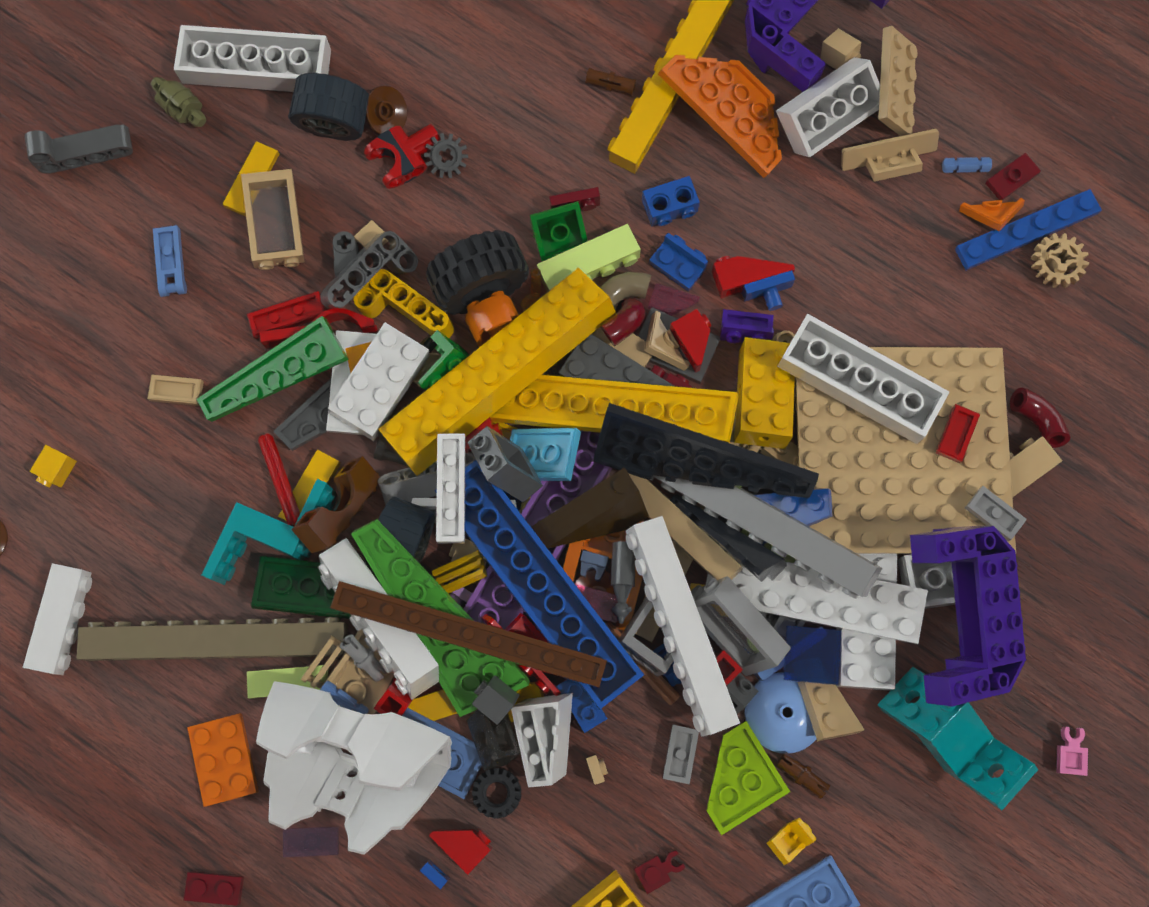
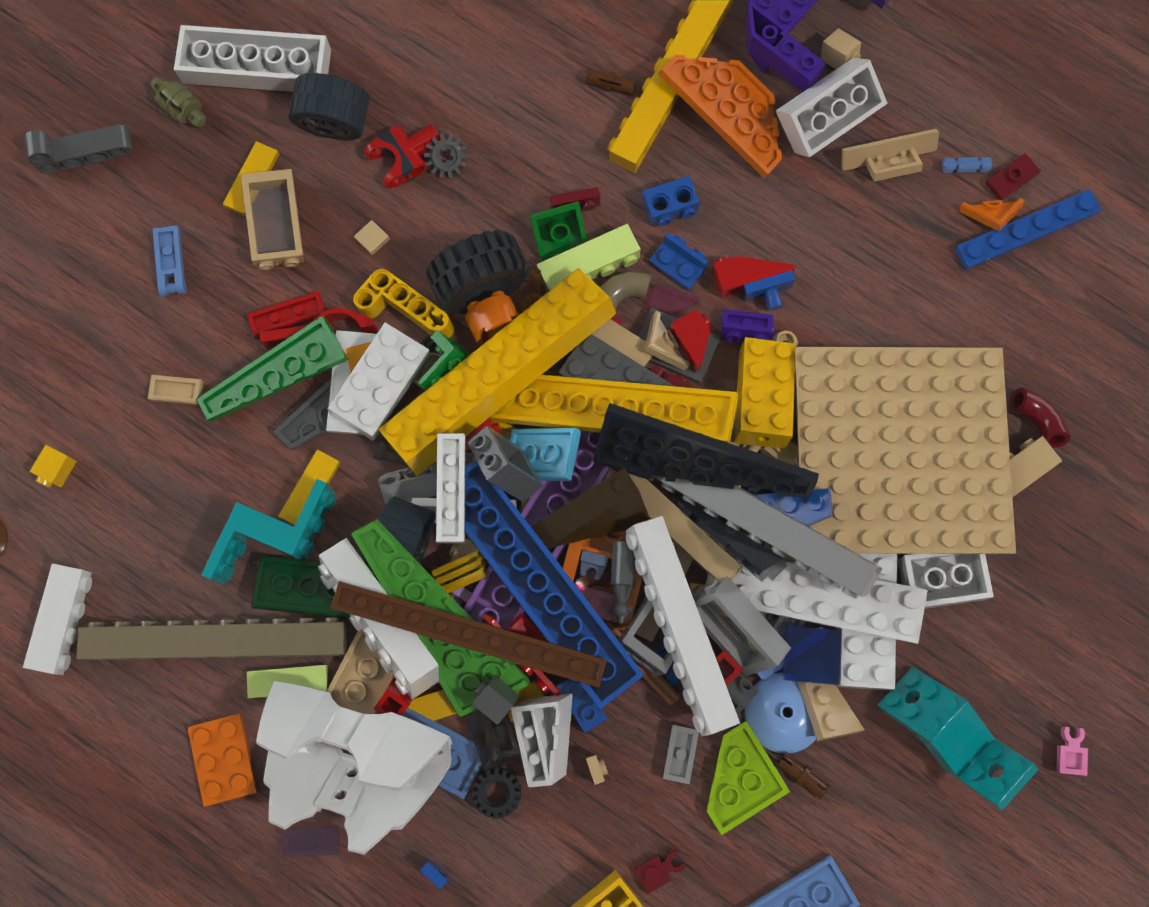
(213, 888): dark red plate -> none
(279, 478): red axle -> none
(316, 681): tan tile -> none
(321, 526): reddish brown arch -> none
(343, 699): medium blue axle -> none
(344, 256): dark grey piece -> none
(363, 657): light grey pin -> none
(364, 273): dark grey beam -> none
(393, 109): reddish brown dish -> none
(463, 846): red slope -> none
(625, 321): dark red cylinder -> none
(791, 840): yellow bracket -> none
(863, 379): white brick -> none
(897, 82): tan plate -> none
(957, 433): red tile -> none
(985, 611): dark purple wedge -> none
(995, 513): light grey plate -> none
(1056, 262): tan gear -> none

